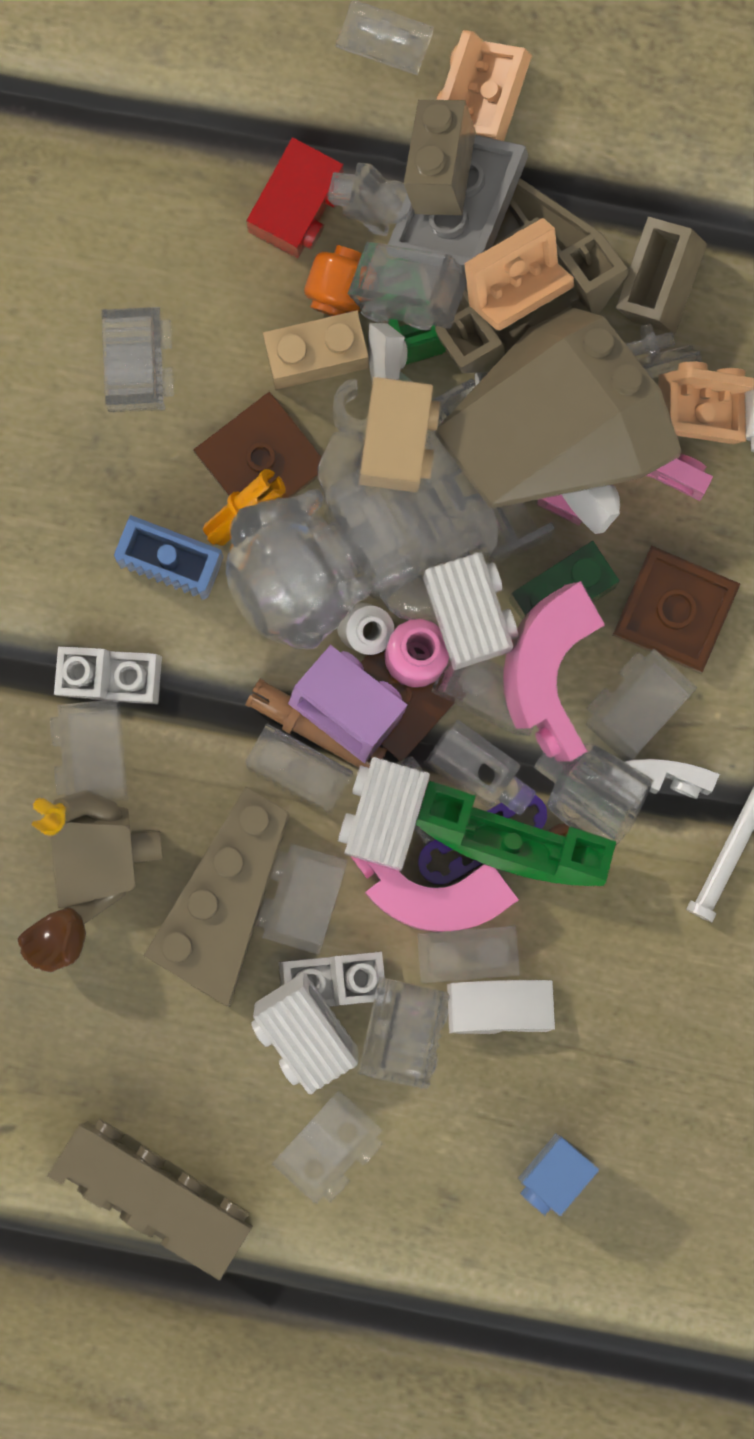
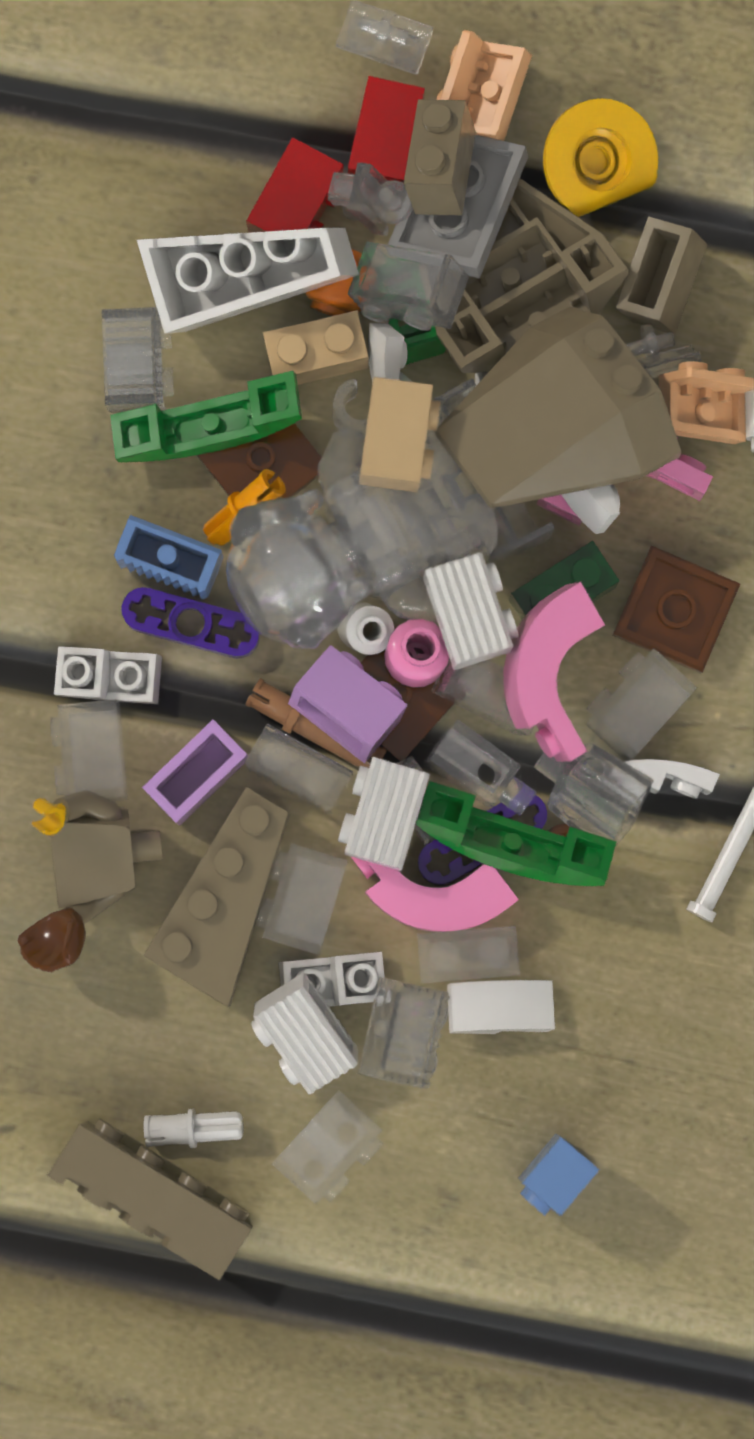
(152, 624): none -> dark purple beam
(192, 1128): none -> white axle
(196, 772): none -> lavender brick
(207, 425): none -> green slope
(230, 274): none -> white wedge
(385, 127): none -> red brick
(516, 276): light nougat bracket -> none
(599, 155): none -> yellow hat

